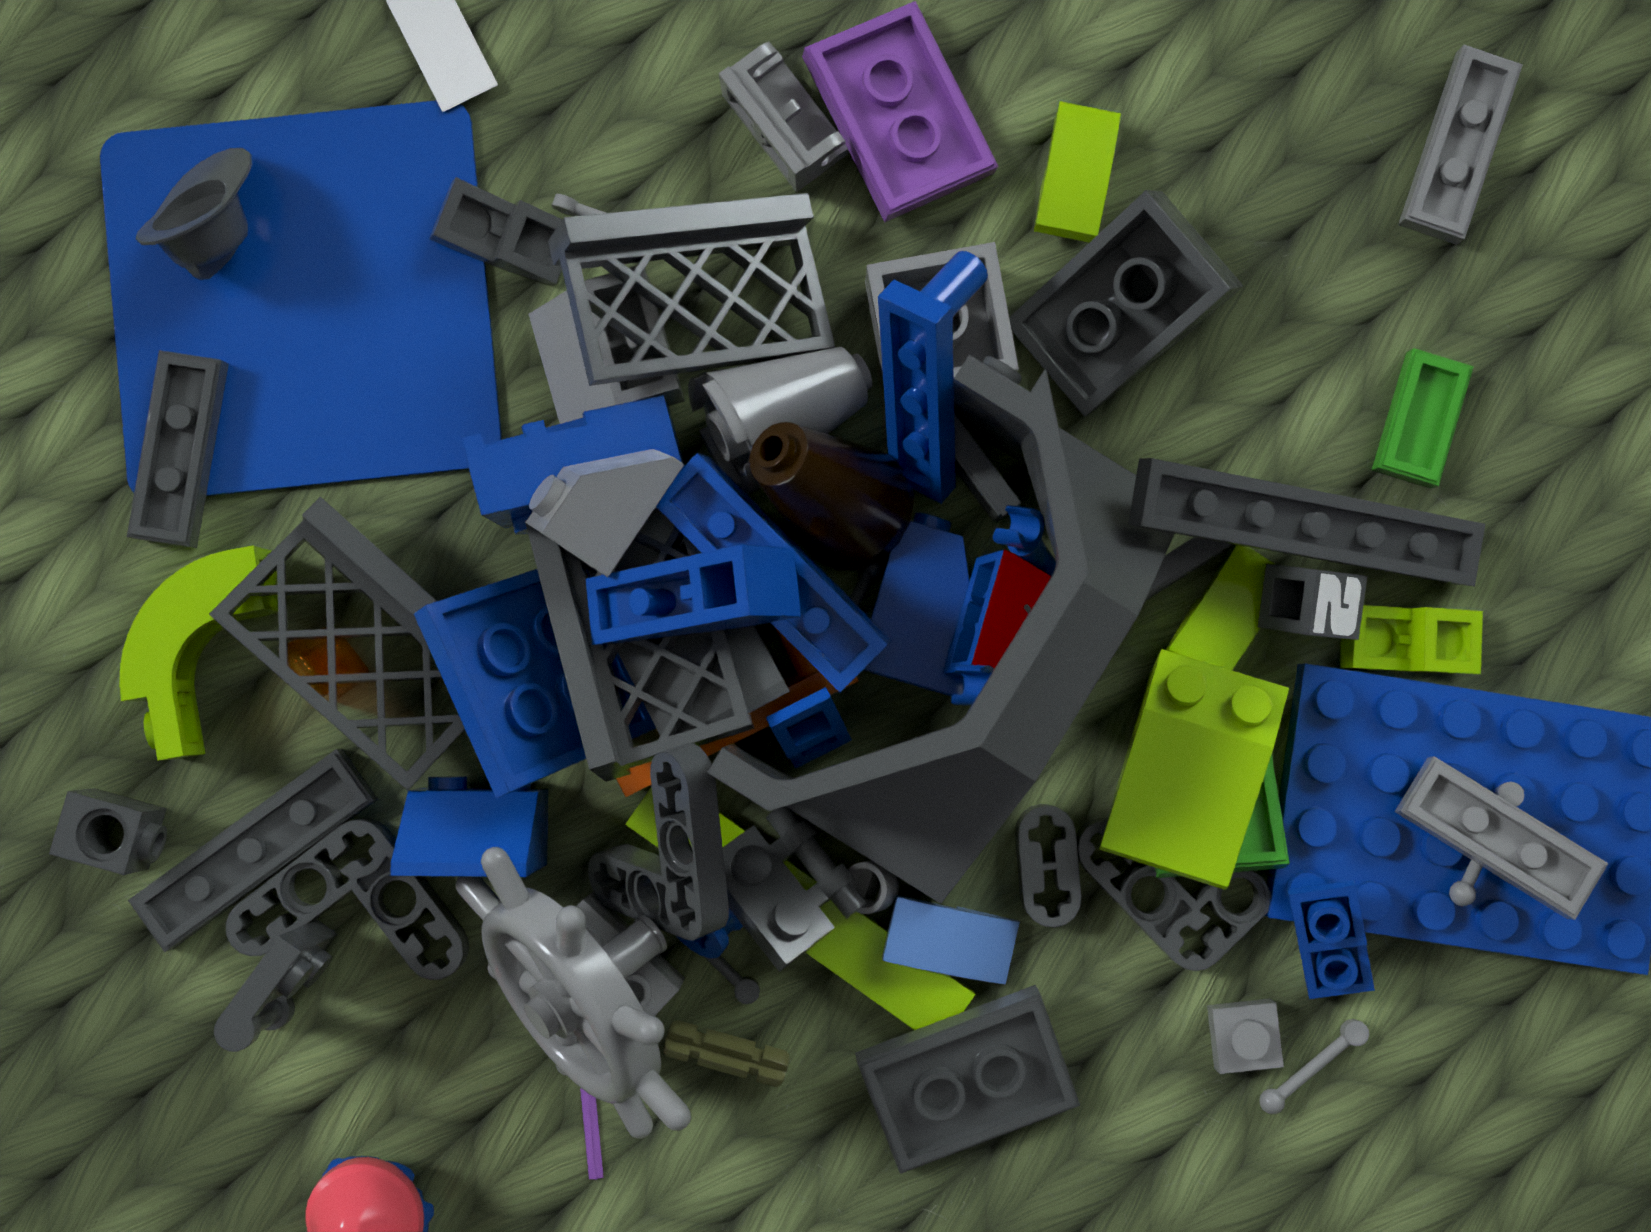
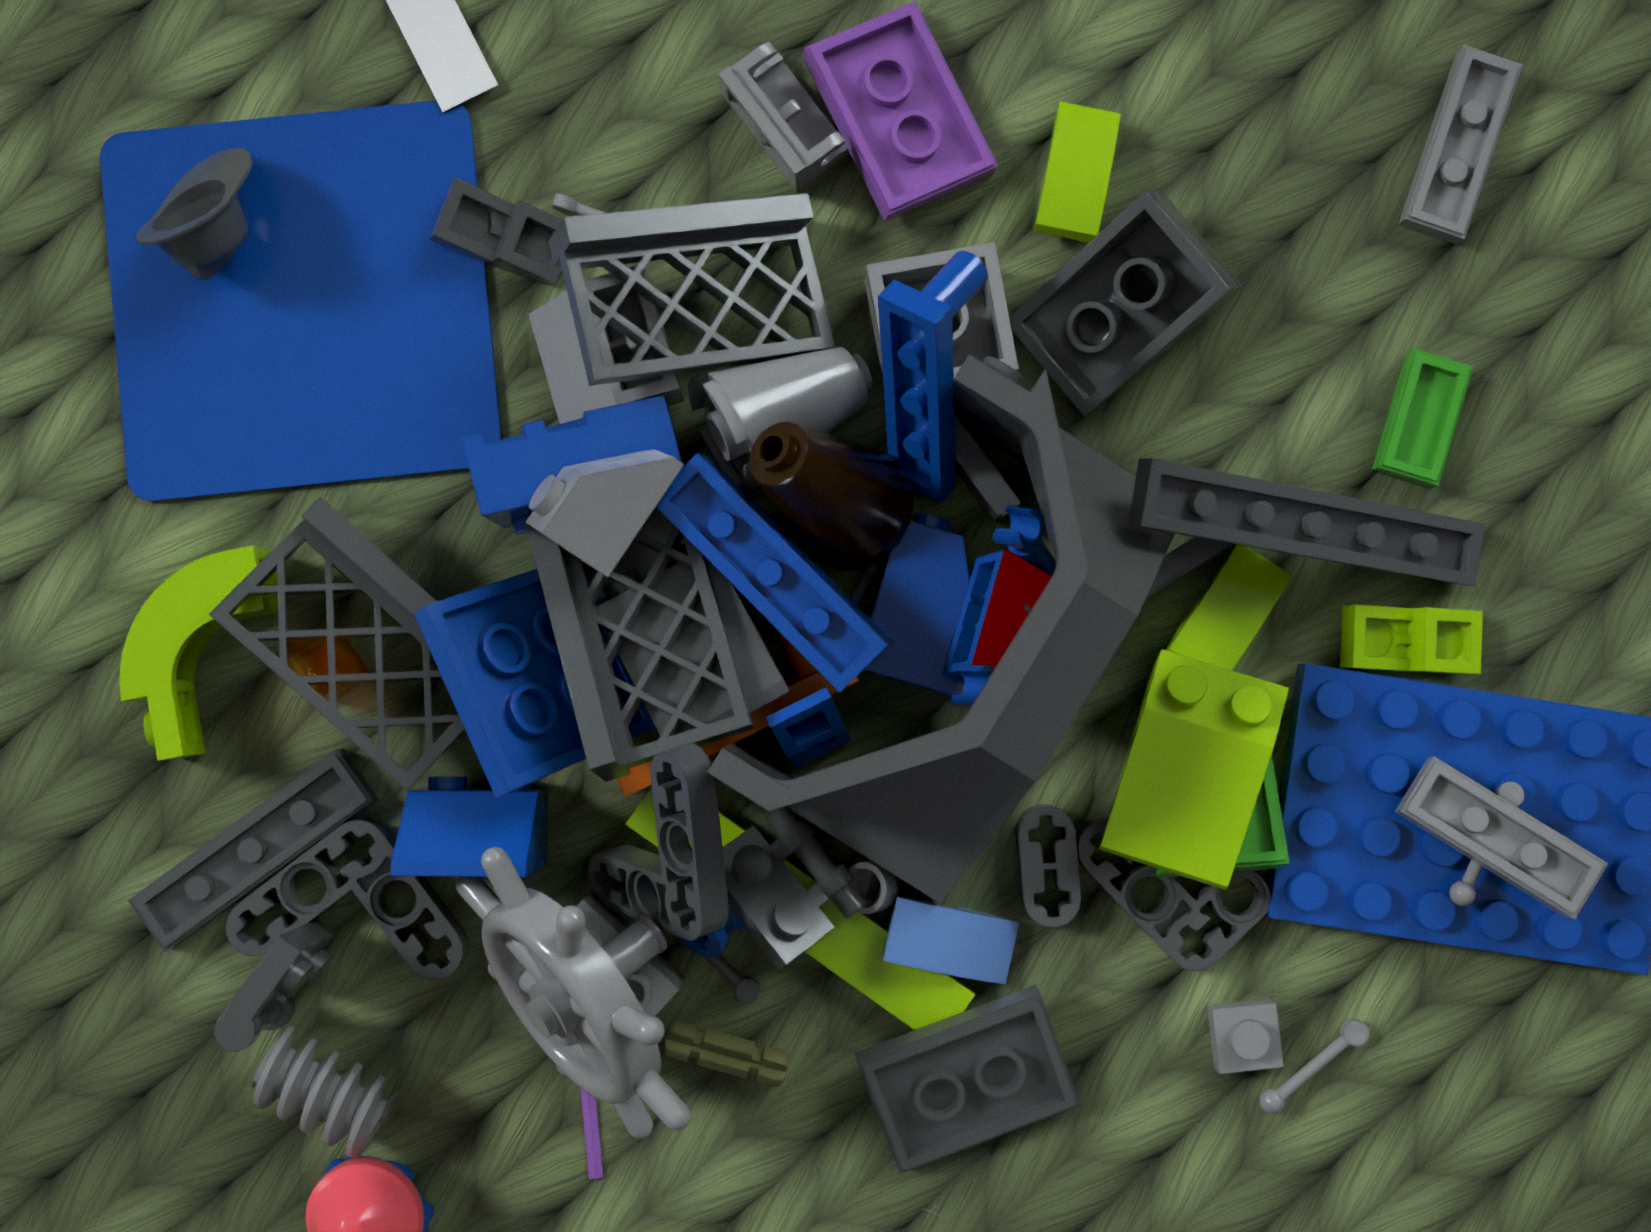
(83, 834): dark grey brick -> none
(177, 449): dark grey tile -> none
(321, 1094): none -> light grey piece
(694, 594): blue slope -> none
(1312, 602): dark grey brick -> none
(1331, 939): blue slope -> none

